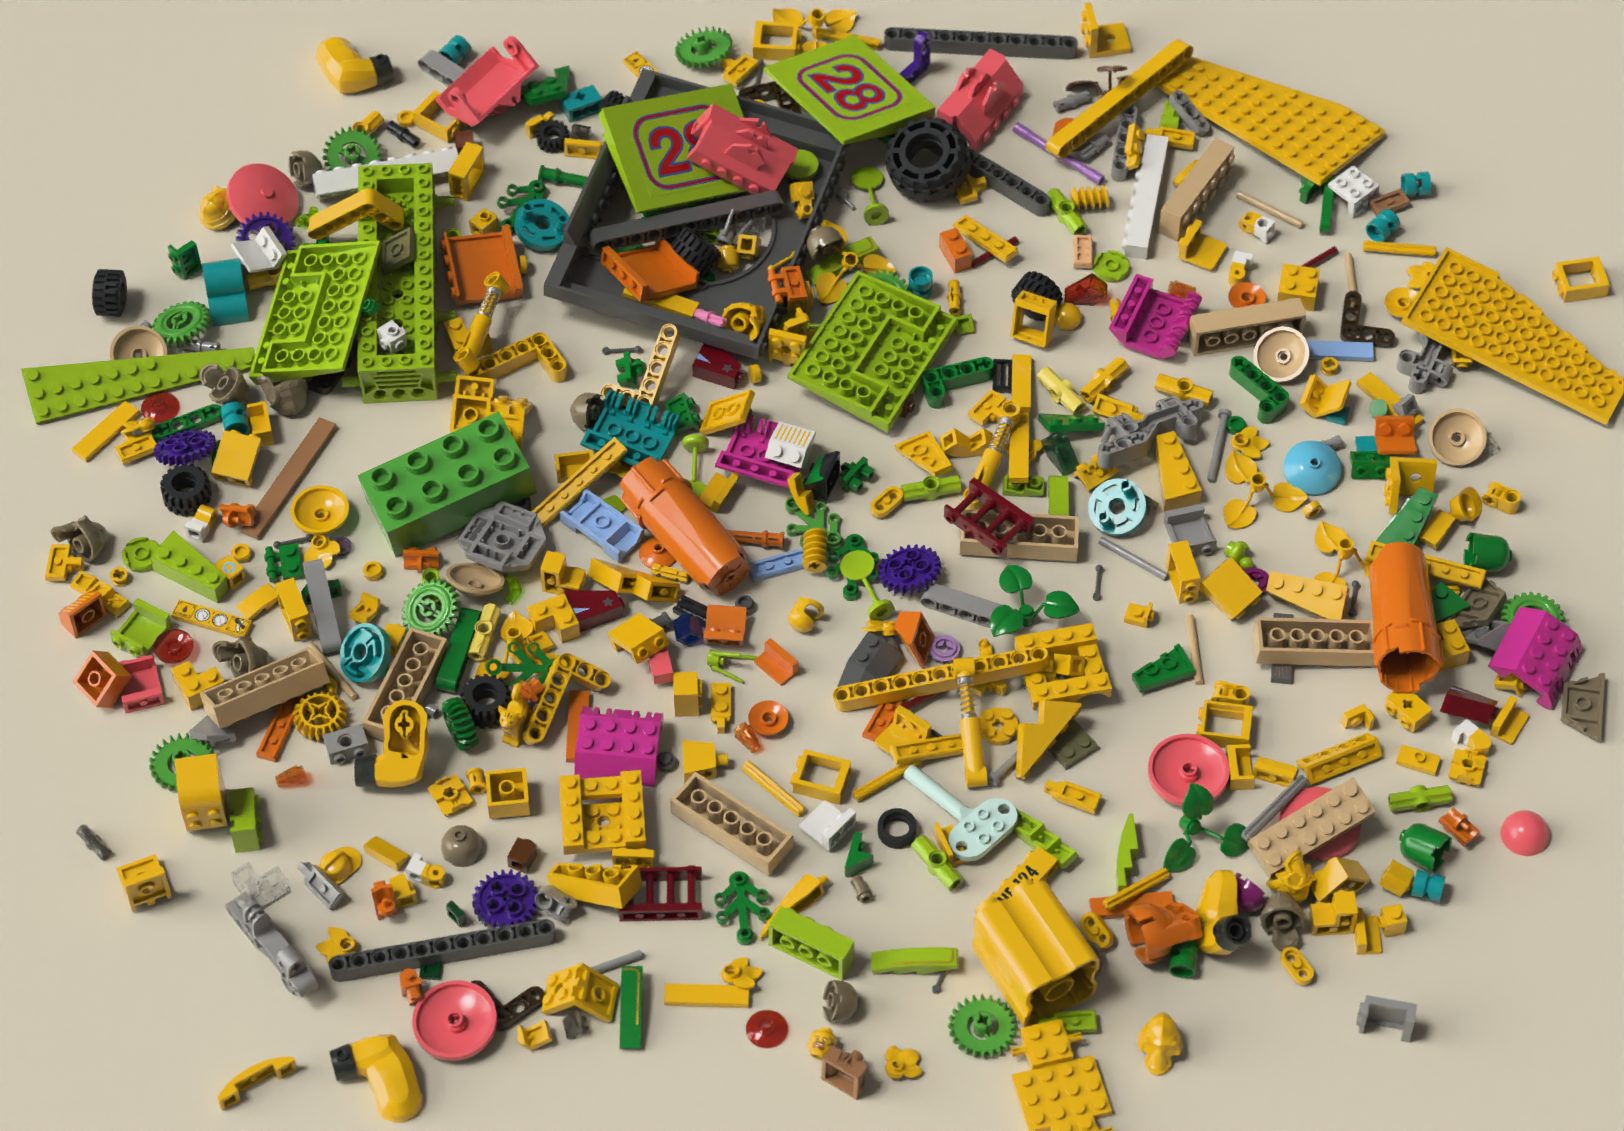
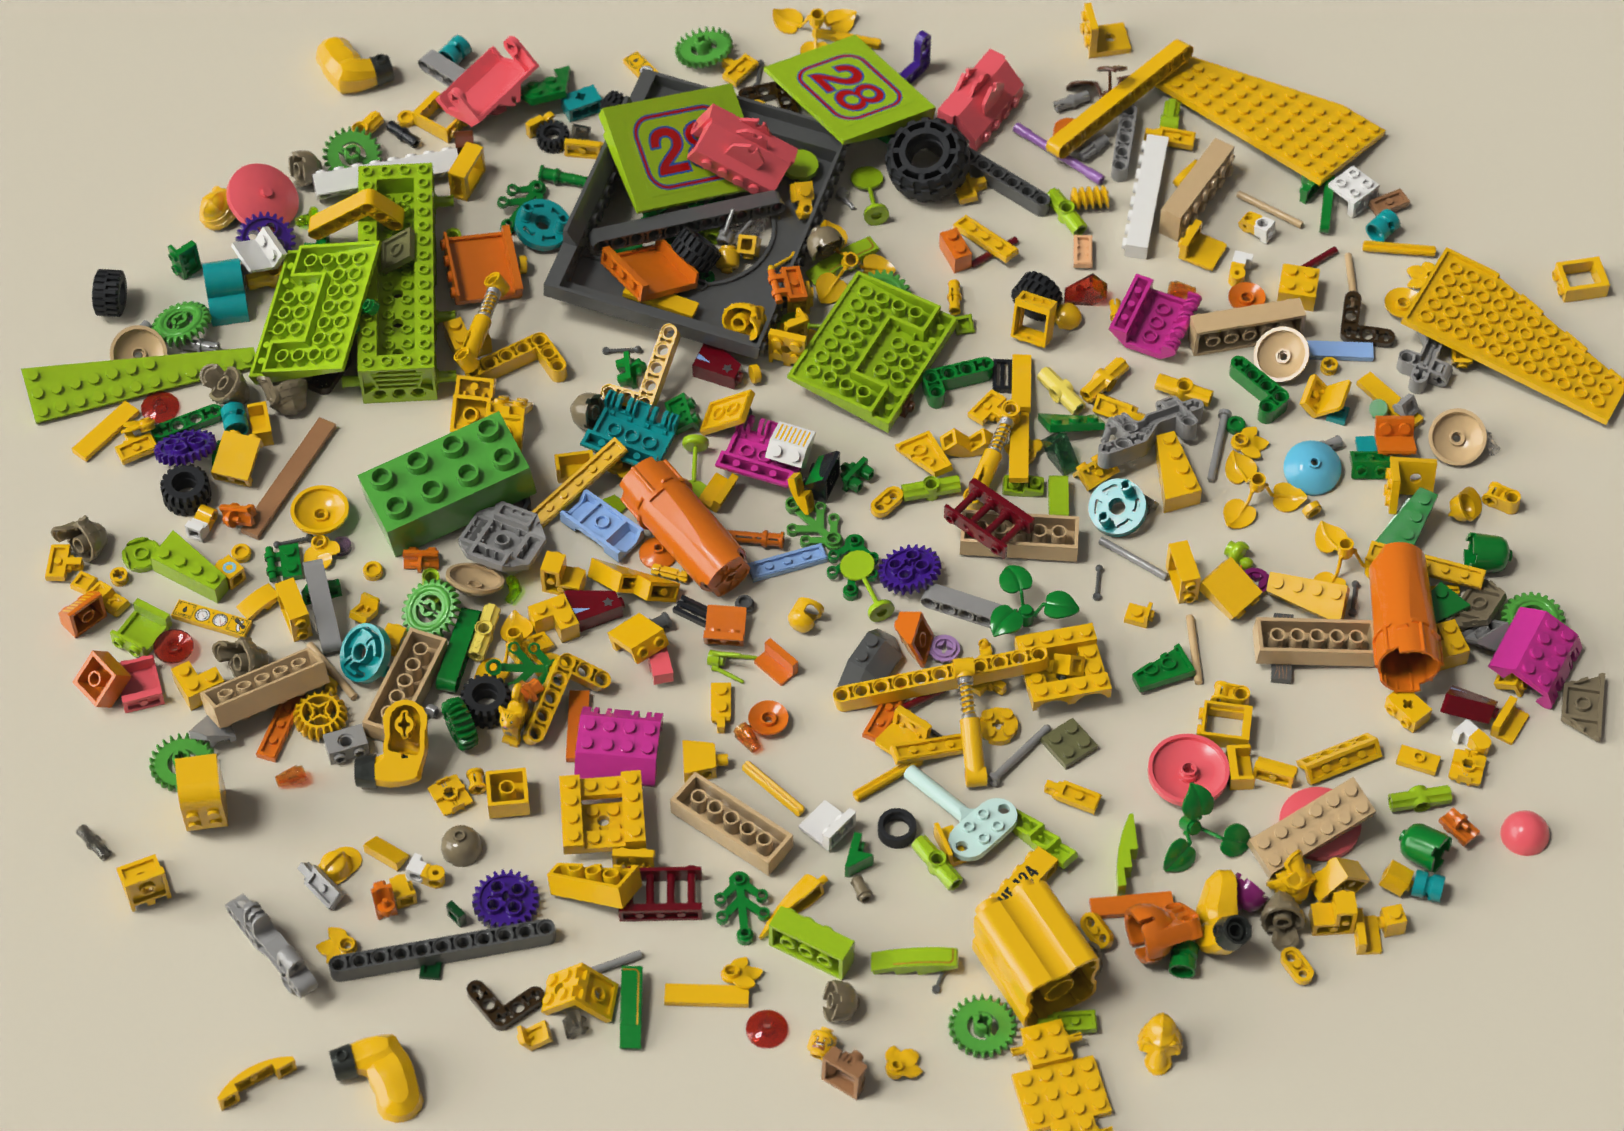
(245, 819): lime wedge -> none
(264, 888): clear brick -> none
(392, 337): white brick -> none
(410, 985): orange hips -> none
(454, 1020): coral dish -> none
(484, 222): yellow brick -> none
(522, 855): reddish brown brick -> none
(556, 904): light grey piece -> none
(665, 761): dark grey plate -> none
(687, 693): yellow brick -> none
(688, 629): clear blue brick -> none
(710, 317): bright pink axle -> none
(776, 52): yellow window -> none
(815, 550): yellow piece -> none
(818, 791): yellow window -> none
(886, 627): yellow plate -> none
(921, 281): teal wheel -> none
(980, 42): dark grey beam -> none
(1035, 738): yellow slope -> none
(1111, 266): lime tile -> none
(1134, 146): yellow hinge -> none
(1136, 888): yellow axle -> none
(1189, 120): light grey beam -> none
(1190, 525): light grey panel -> none
(1274, 808): light grey axle -> none
(1358, 715): yellow bracket -> none
(1387, 1014): light grey panel -> none
(1409, 184): teal wheel -> none
(1436, 529): yellow slope -> none

